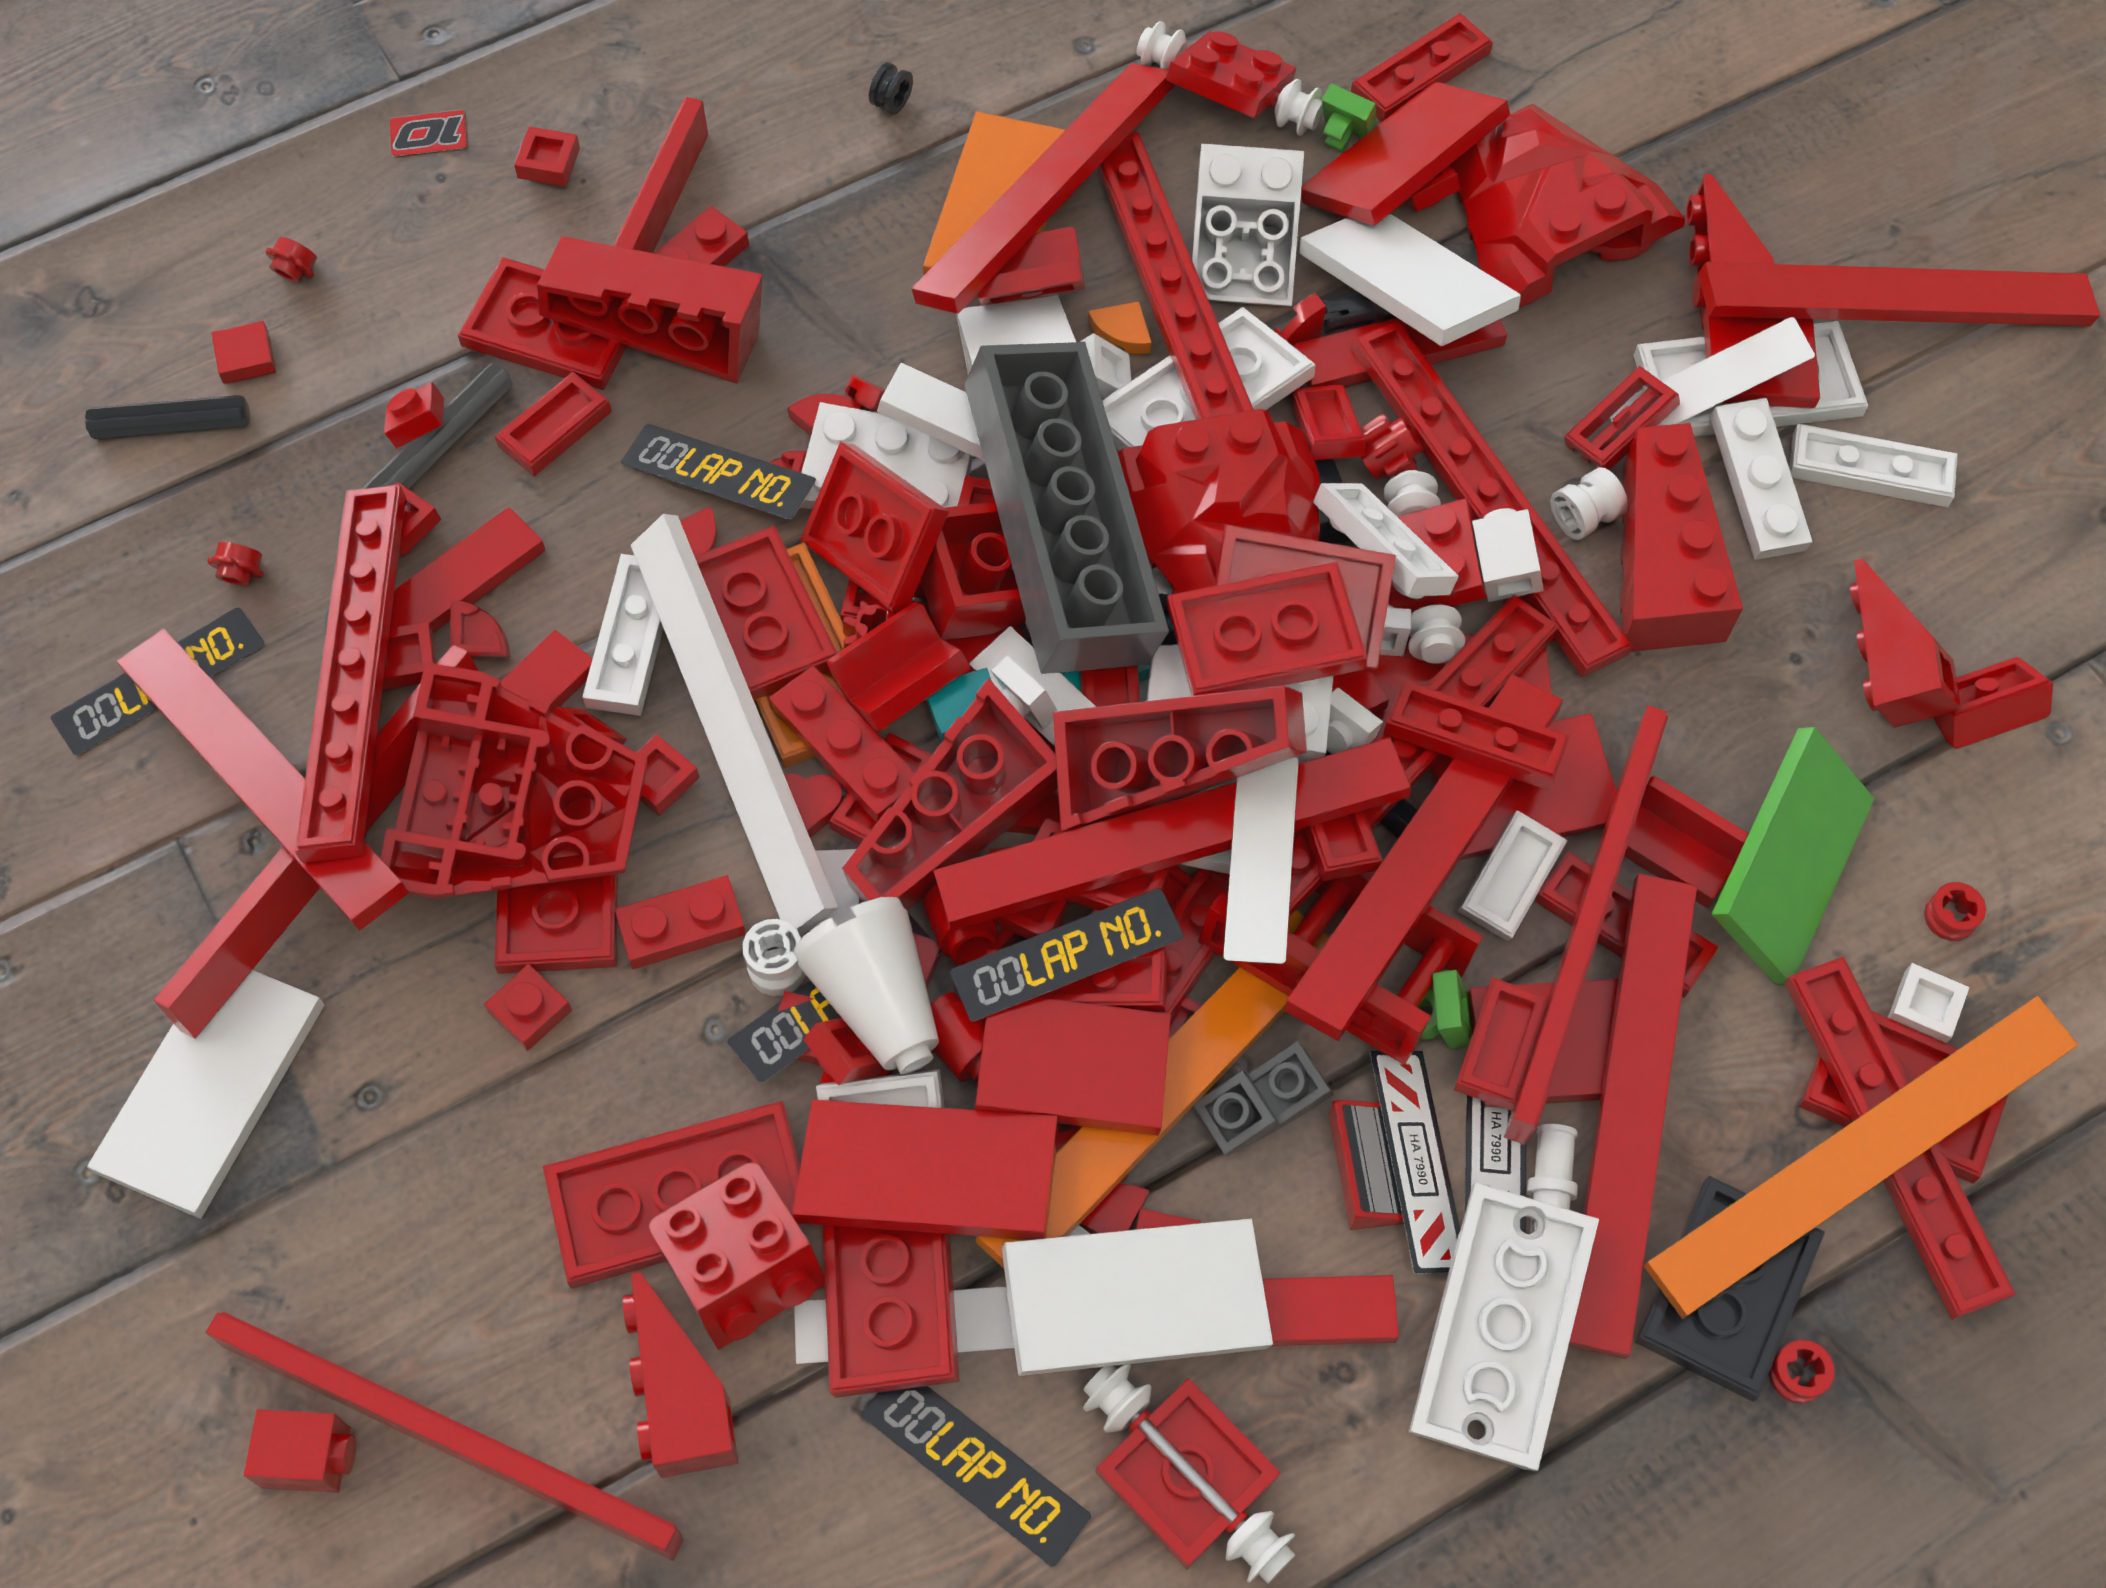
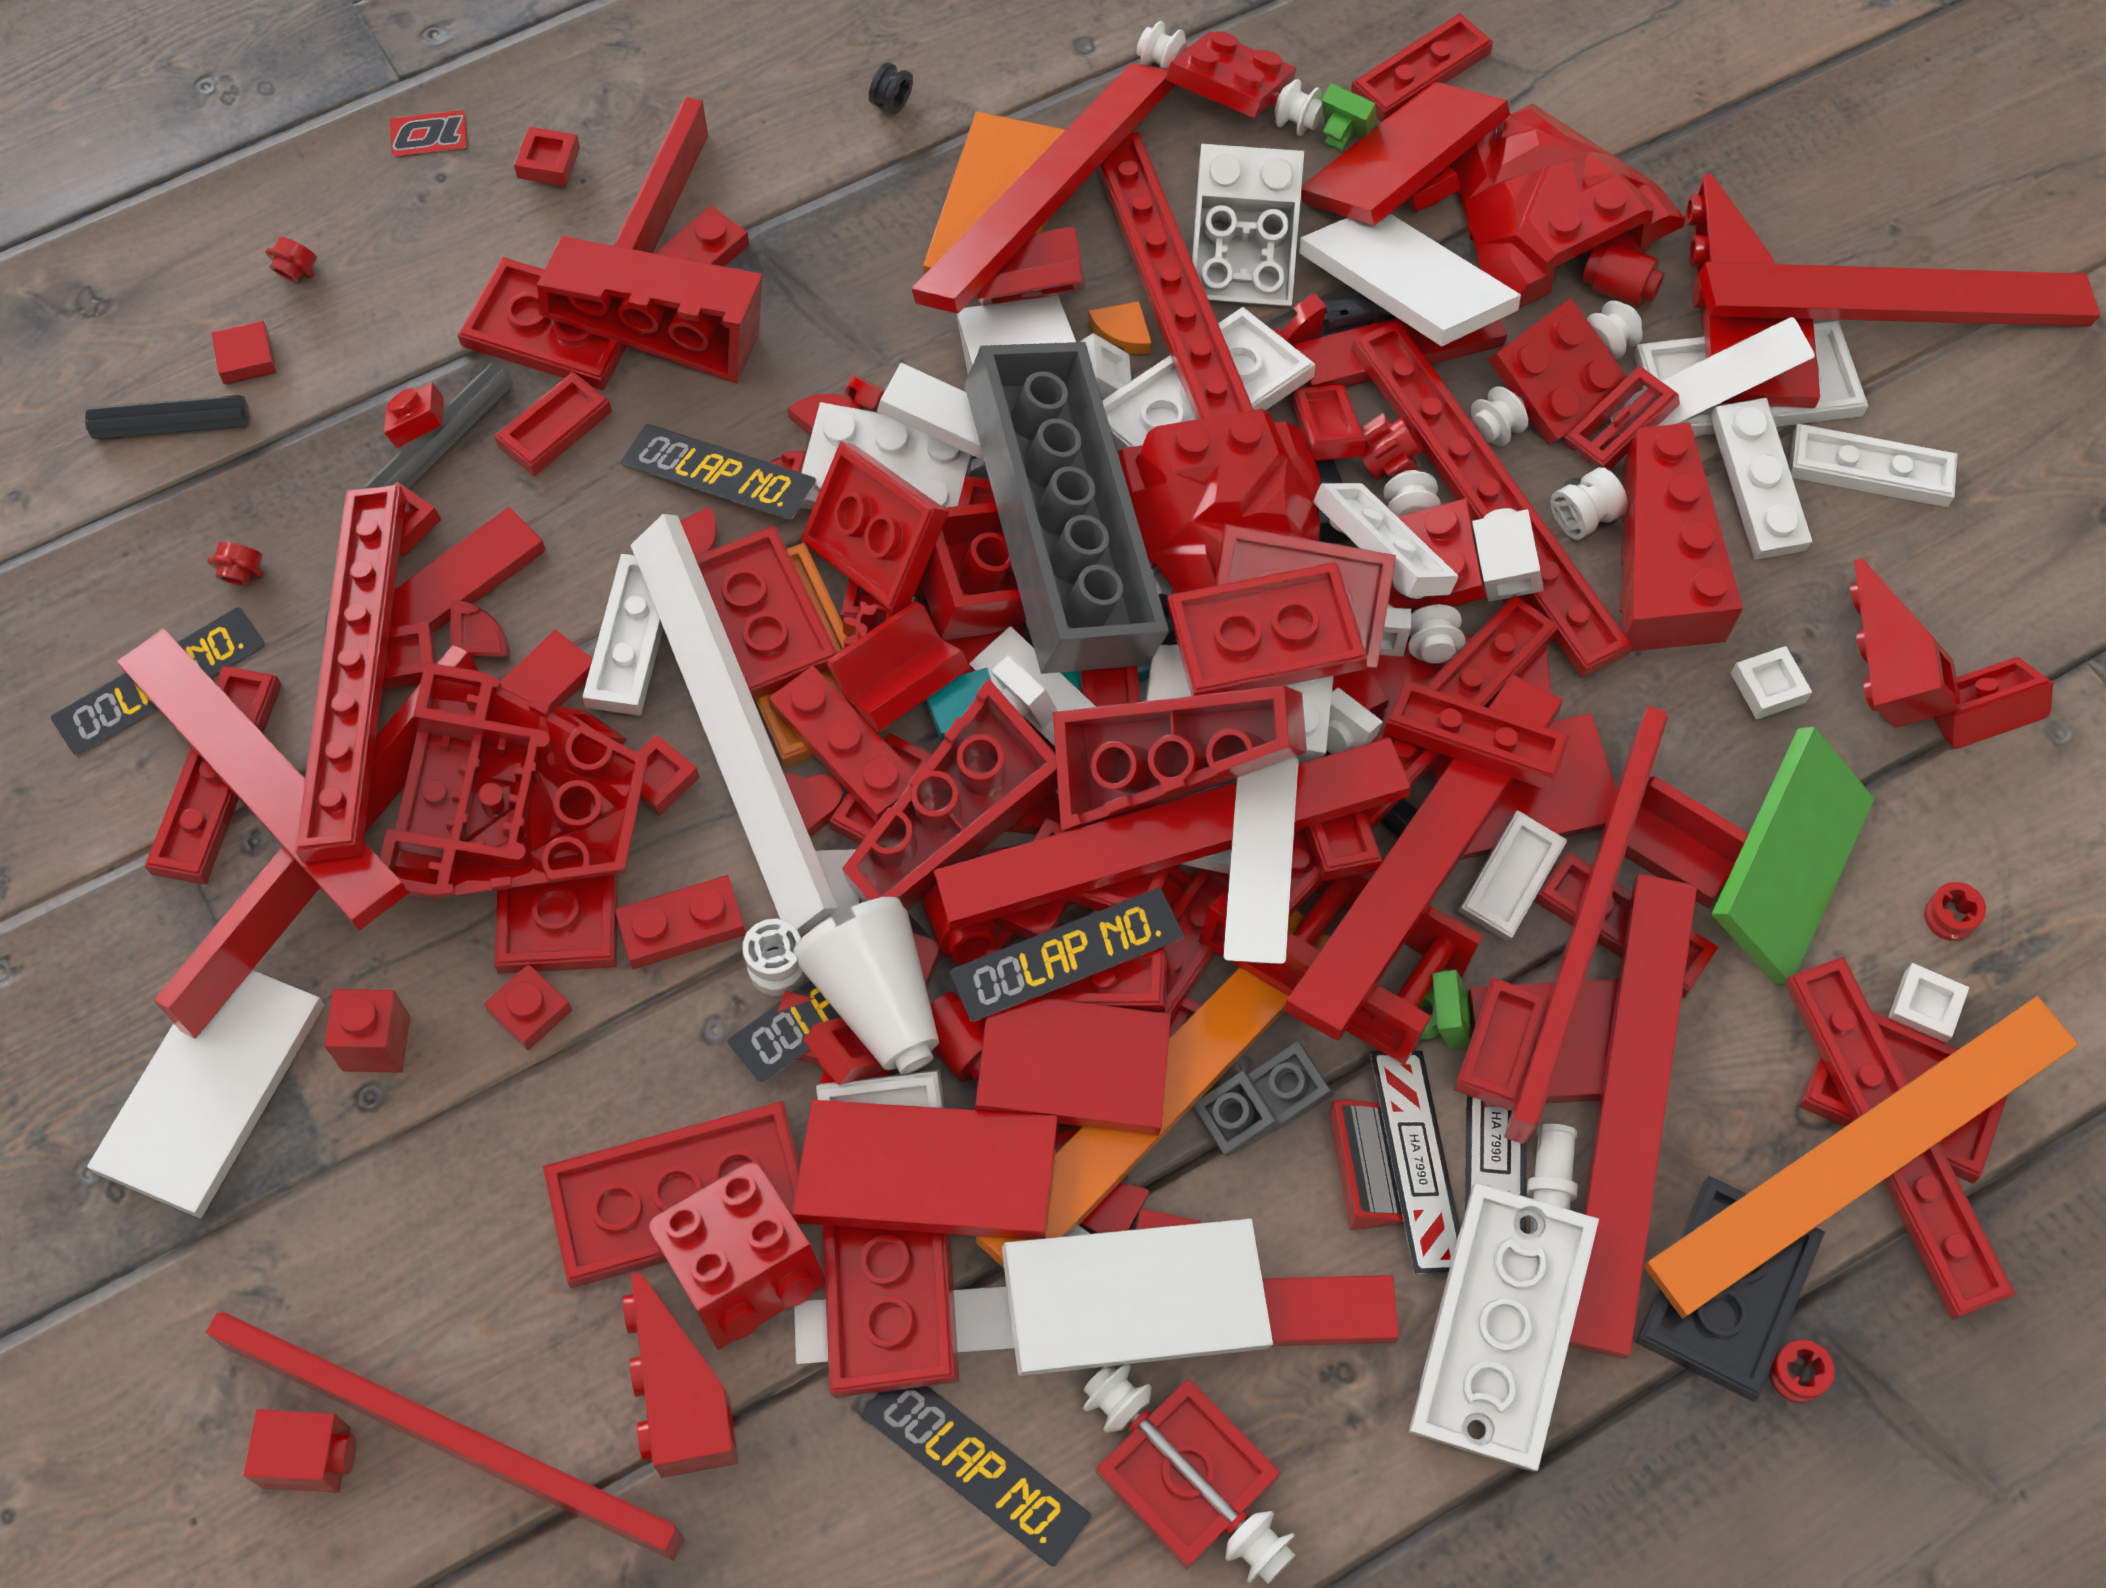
(201, 800): none -> red tile
(367, 1030): none -> red brick
(1557, 371): none -> red plate
(1623, 274): none -> red brick
(1771, 682): none -> white plate

